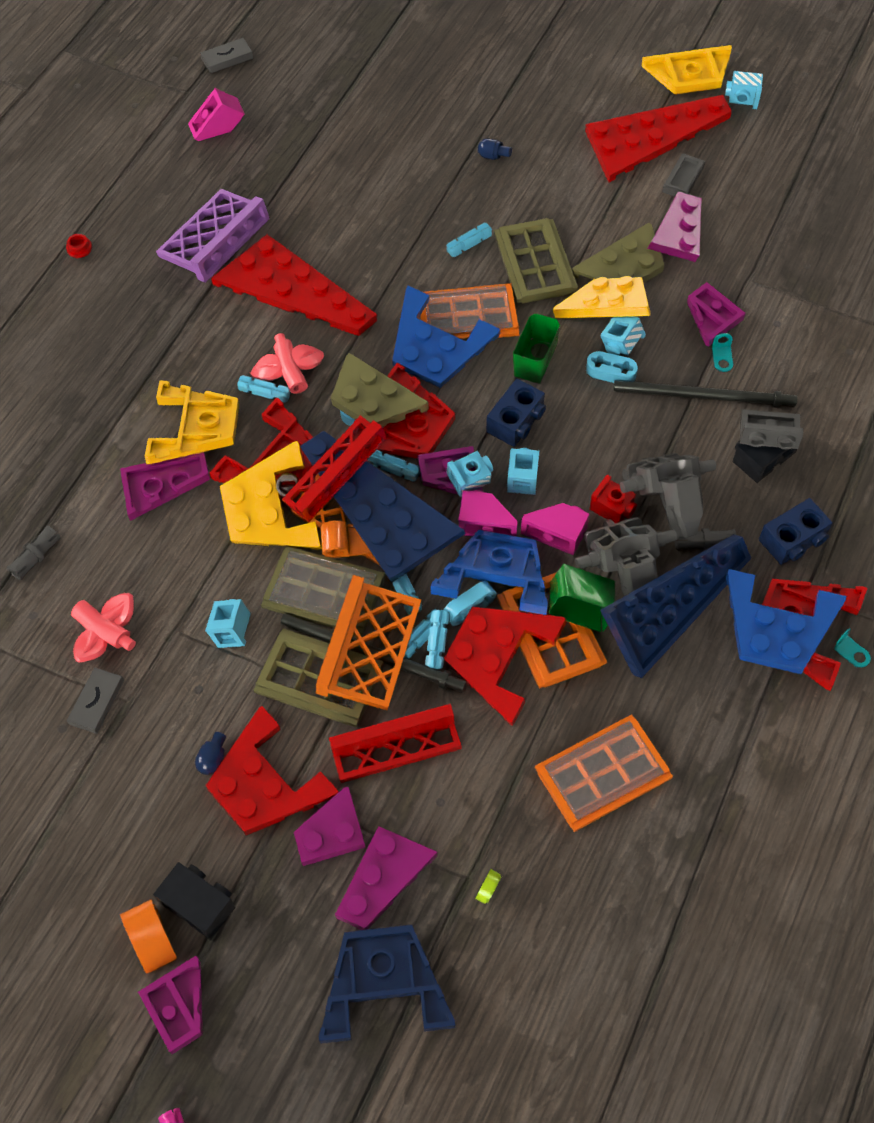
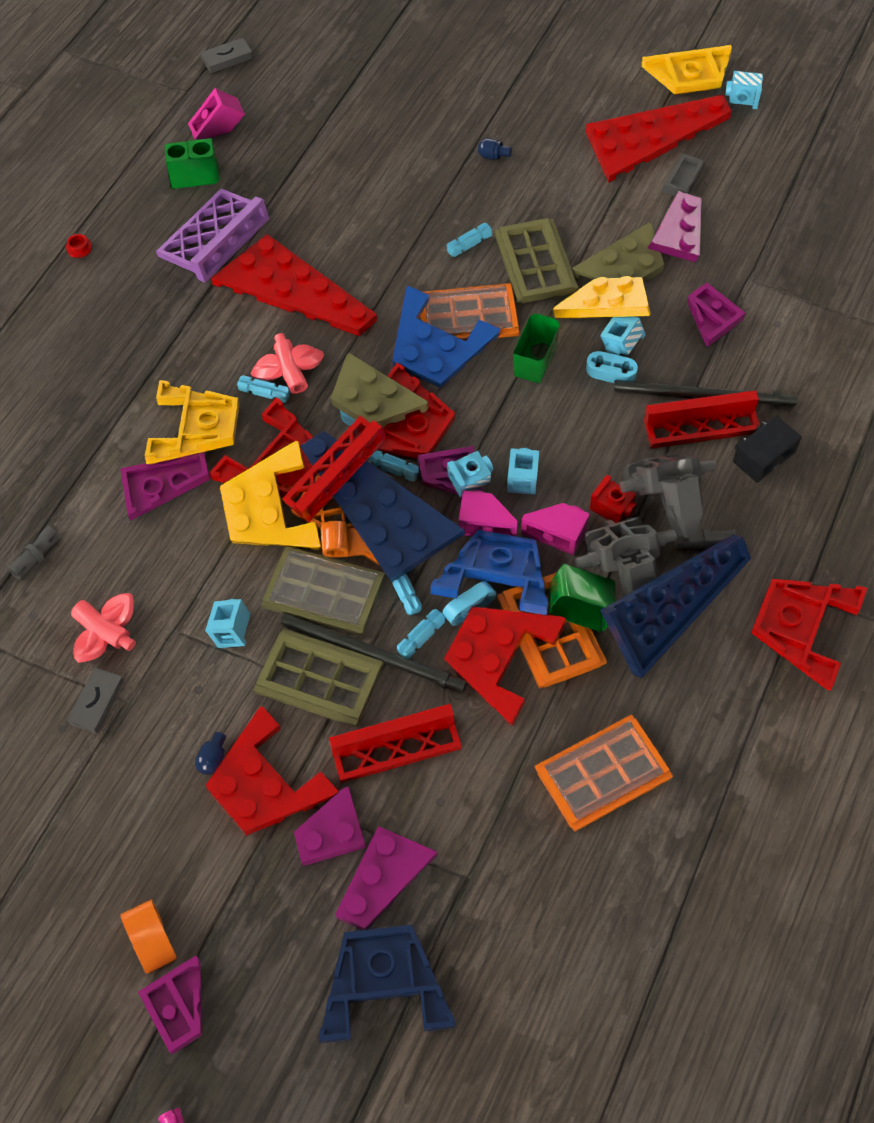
(192, 163): none -> green piece
(195, 900): black brick -> none
(284, 489): dark brown hinge -> none
(341, 643): orange fence -> none
(437, 639): medium azure axle -> none
(488, 886): lime tile -> none
(512, 410): dark blue brick -> none
(699, 413): none -> red fence
(722, 351): teal piece -> none
(770, 429): dark grey bracket -> none
(776, 635): blue wing -> none
(792, 528): dark blue brick -> none
(848, 647): teal piece -> none

